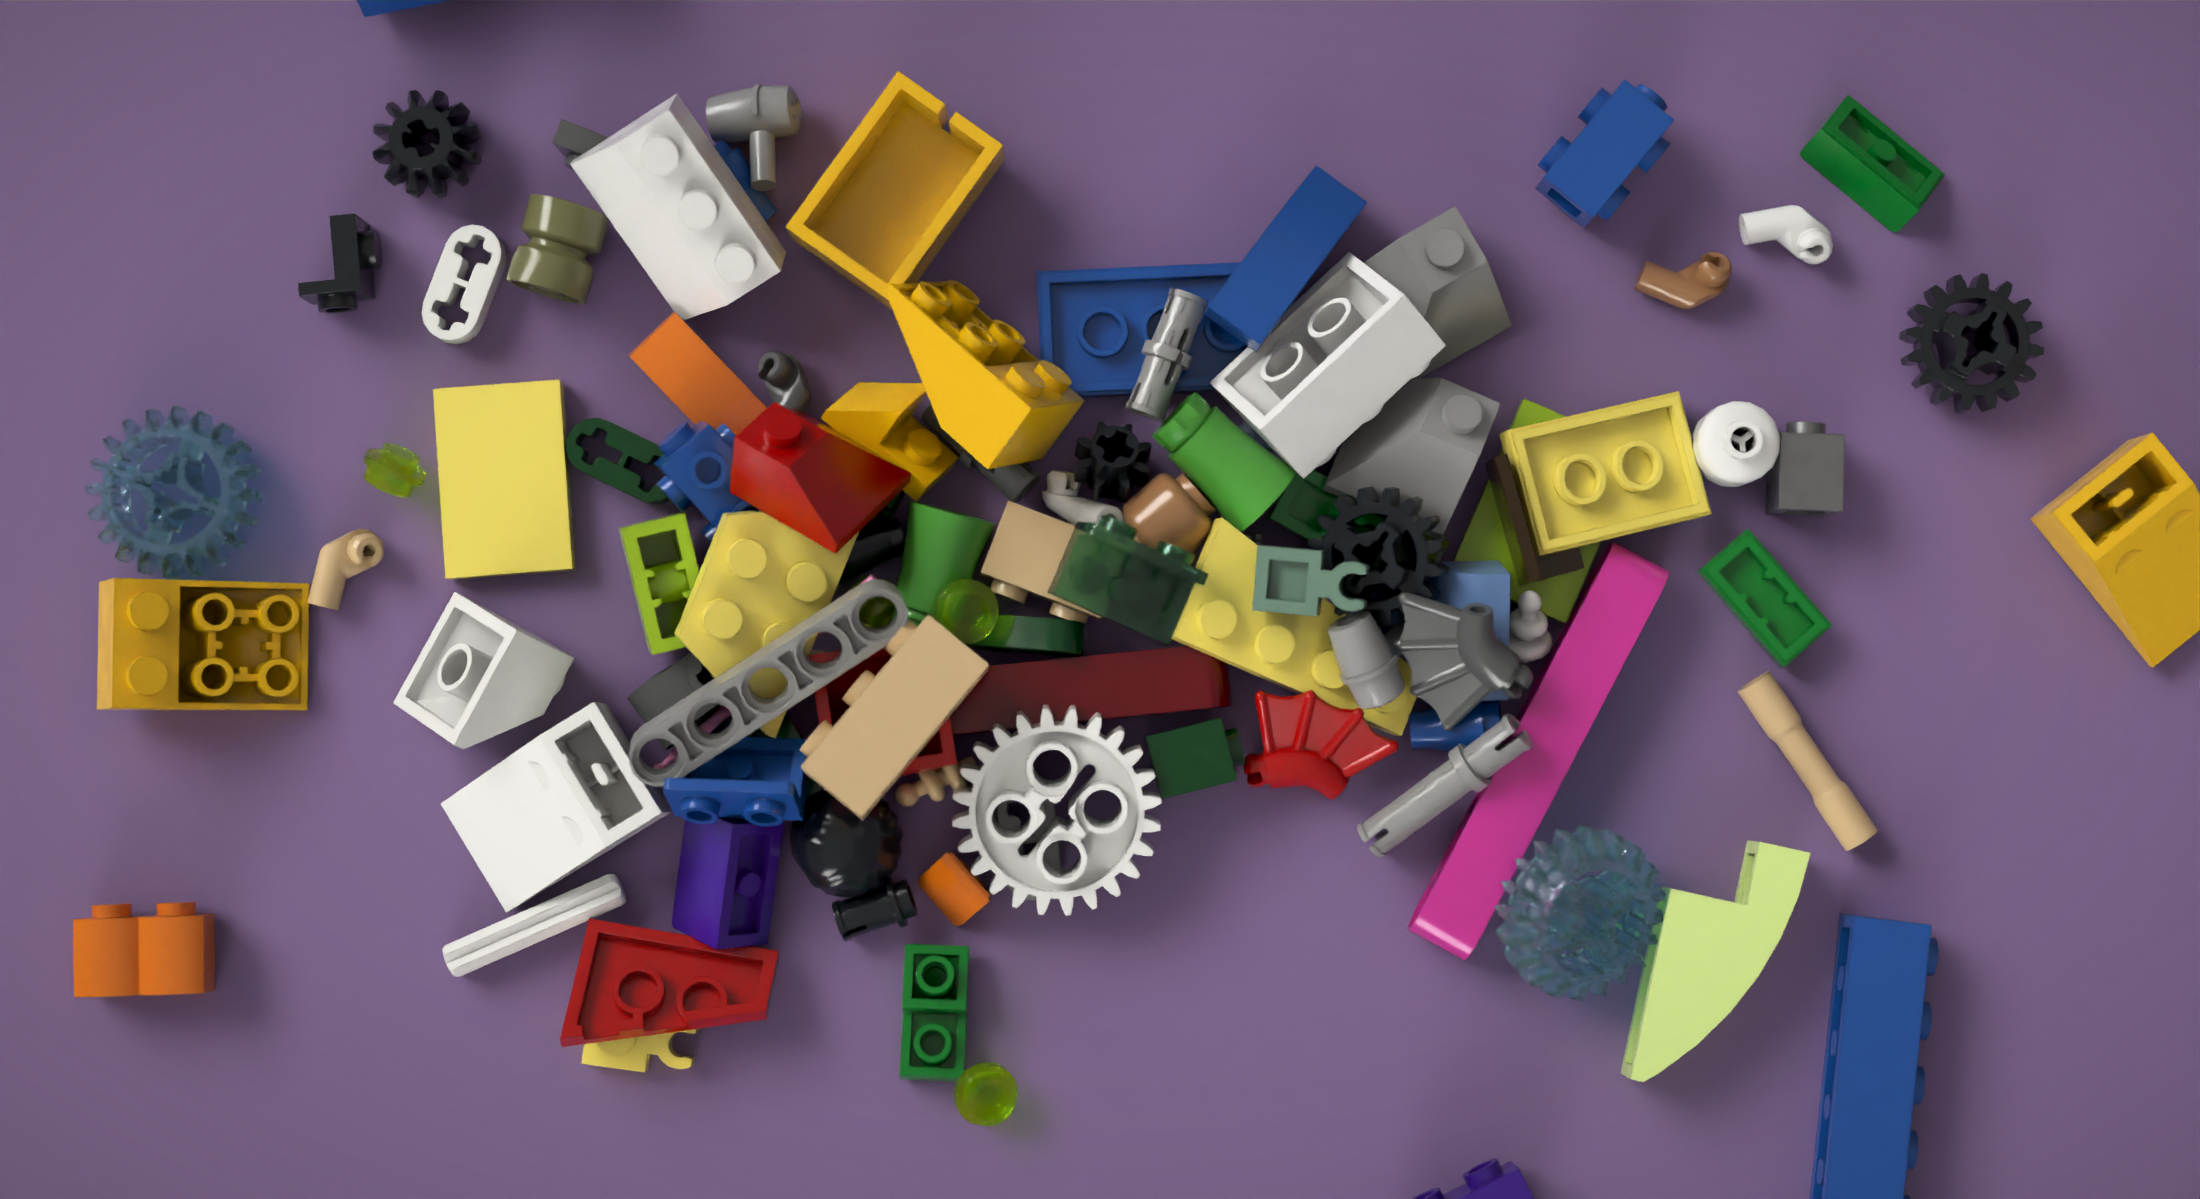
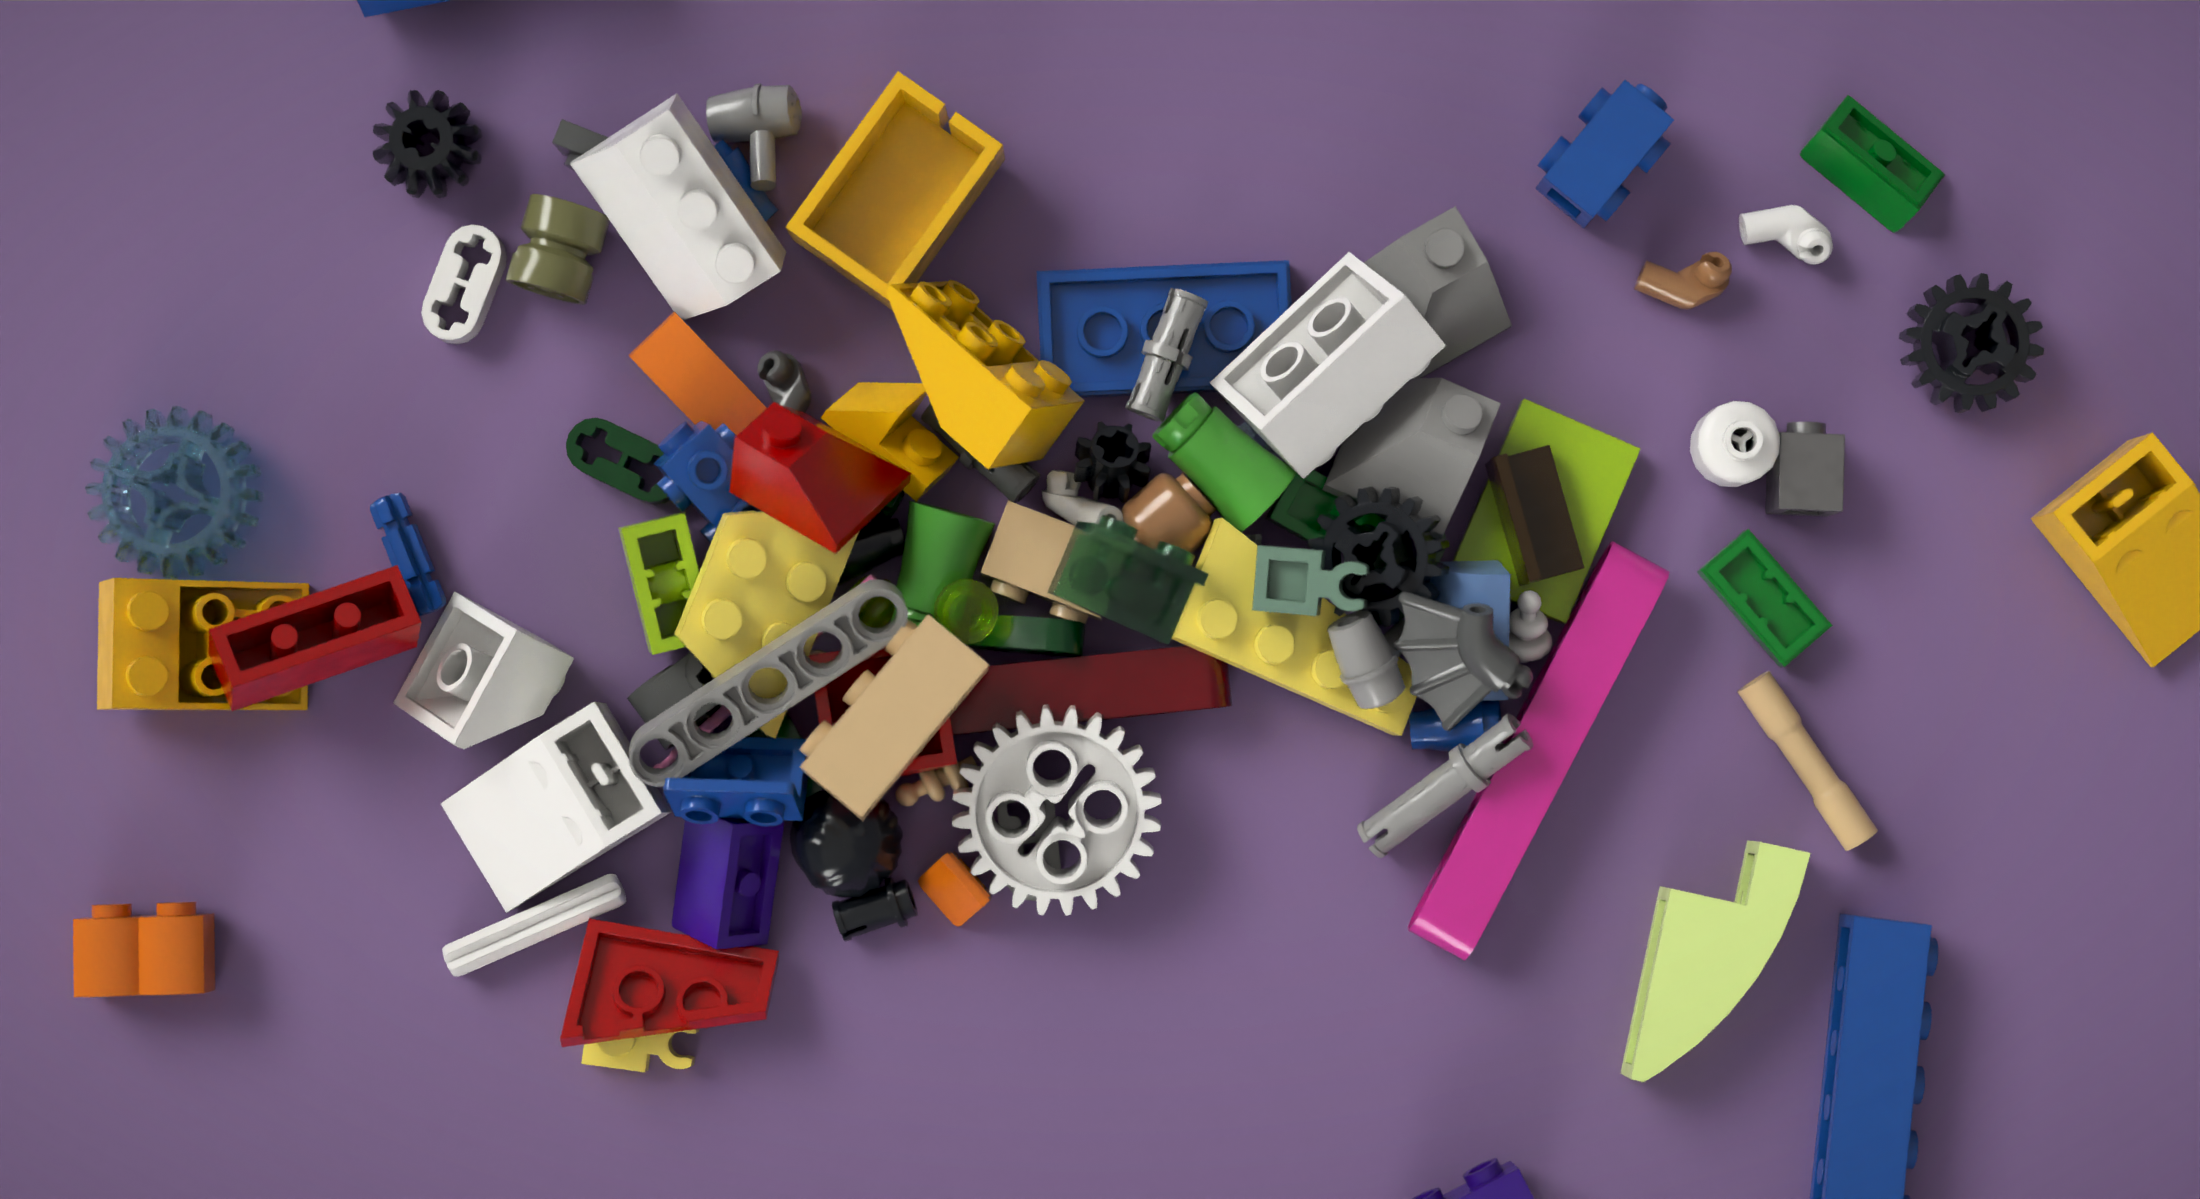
(314, 637): none -> red brick
(340, 561): tan arm -> none
(354, 257): black bracket -> none
(393, 470): clear neon green plate -> none
(408, 551): none -> blue axle
(504, 479): light yellow tile -> none
(934, 1012): green slope -> none
(985, 1094): clear neon green plate -> none
(1194, 757): dark green brick -> none
(1285, 258): blue slope -> none
(1312, 744): red arm -> none
(1558, 913): clear light blue gear -> none
(1606, 473): light yellow tile -> none

